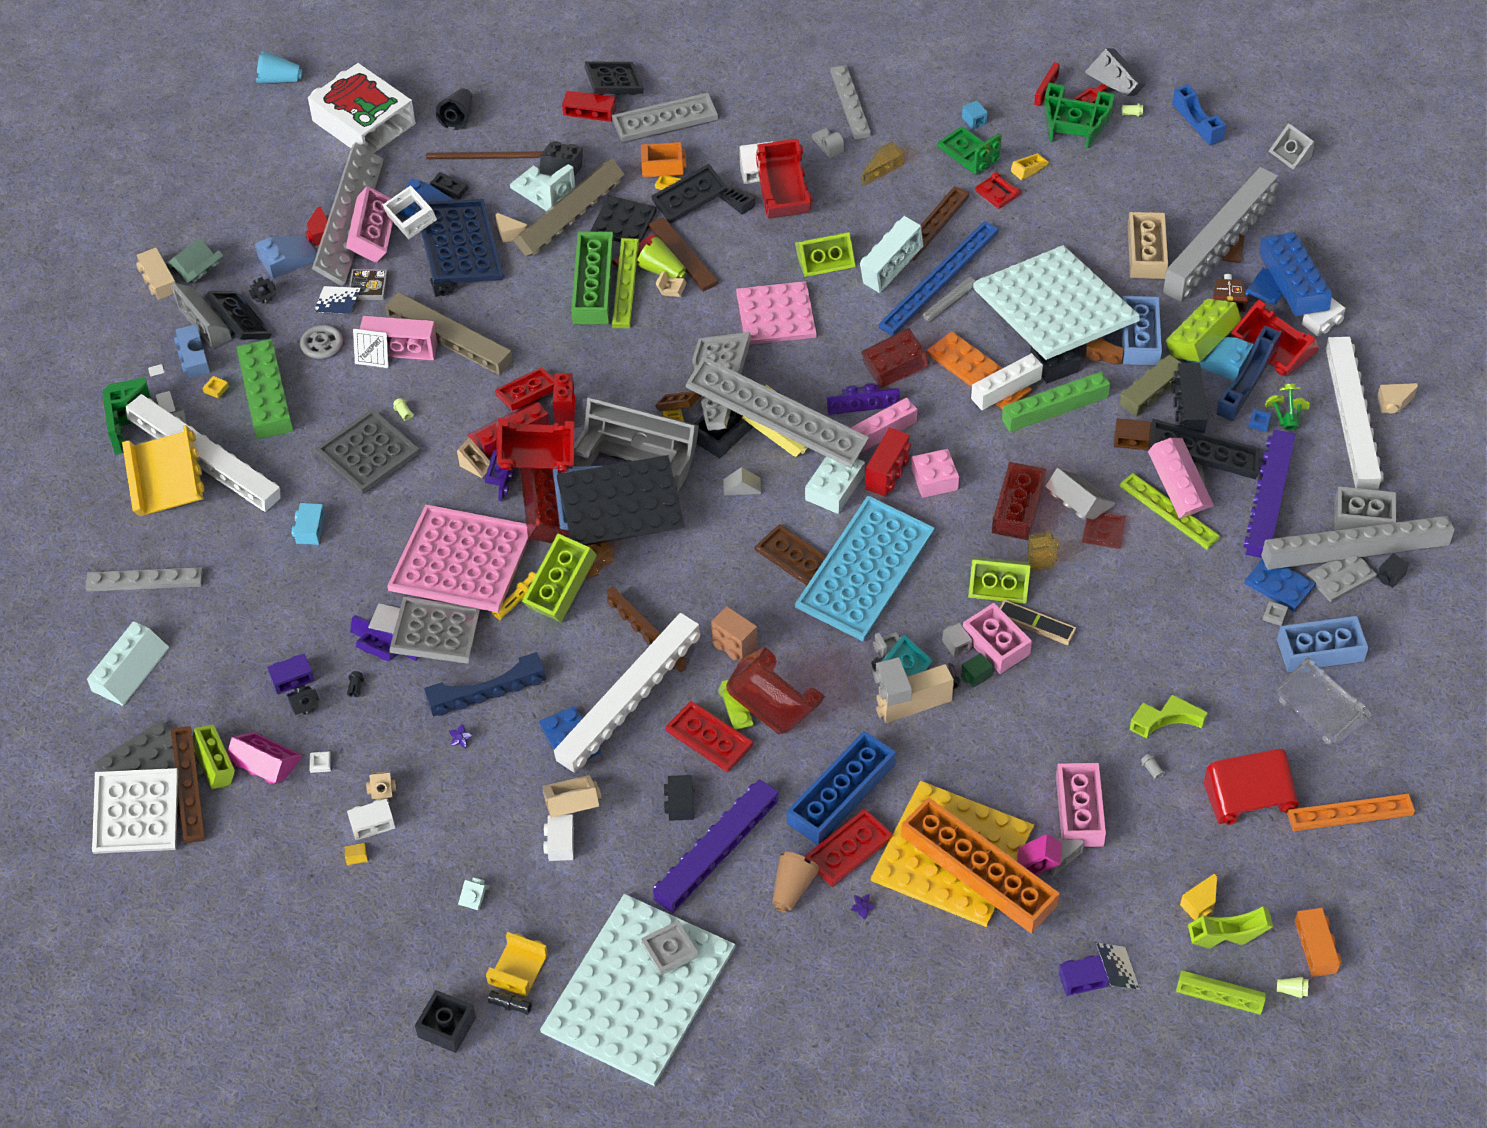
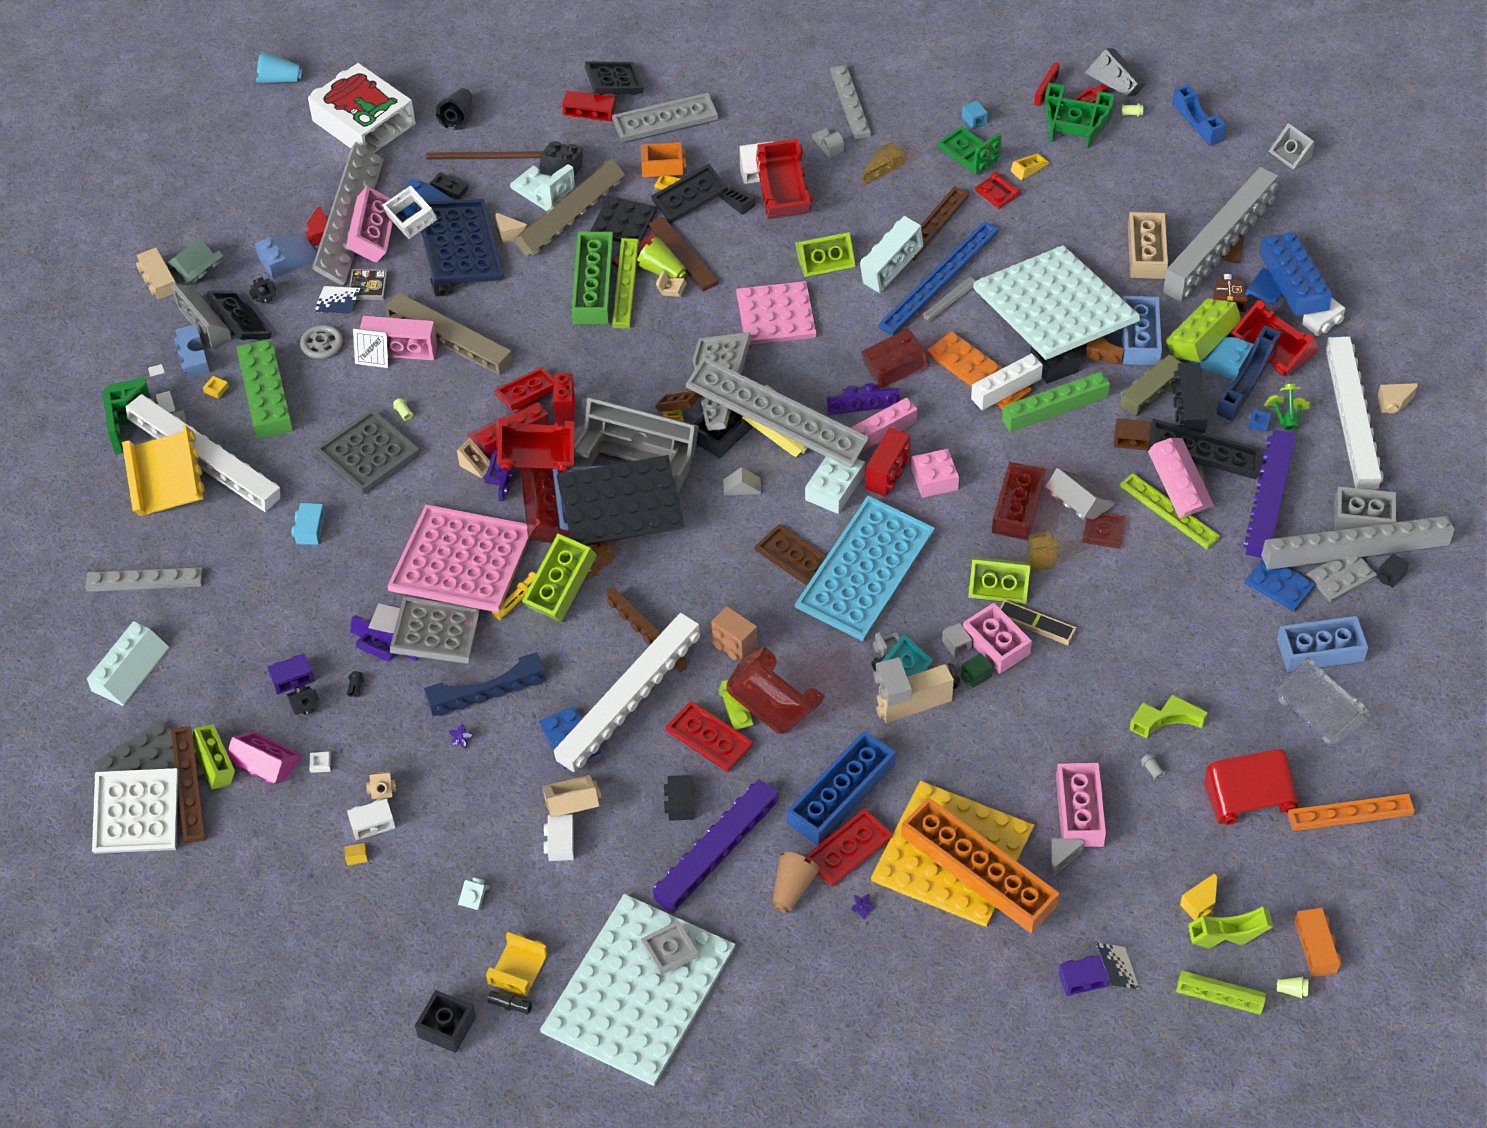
(1040, 854): dark pink brick -> none
(1275, 613): light grey plate -> none

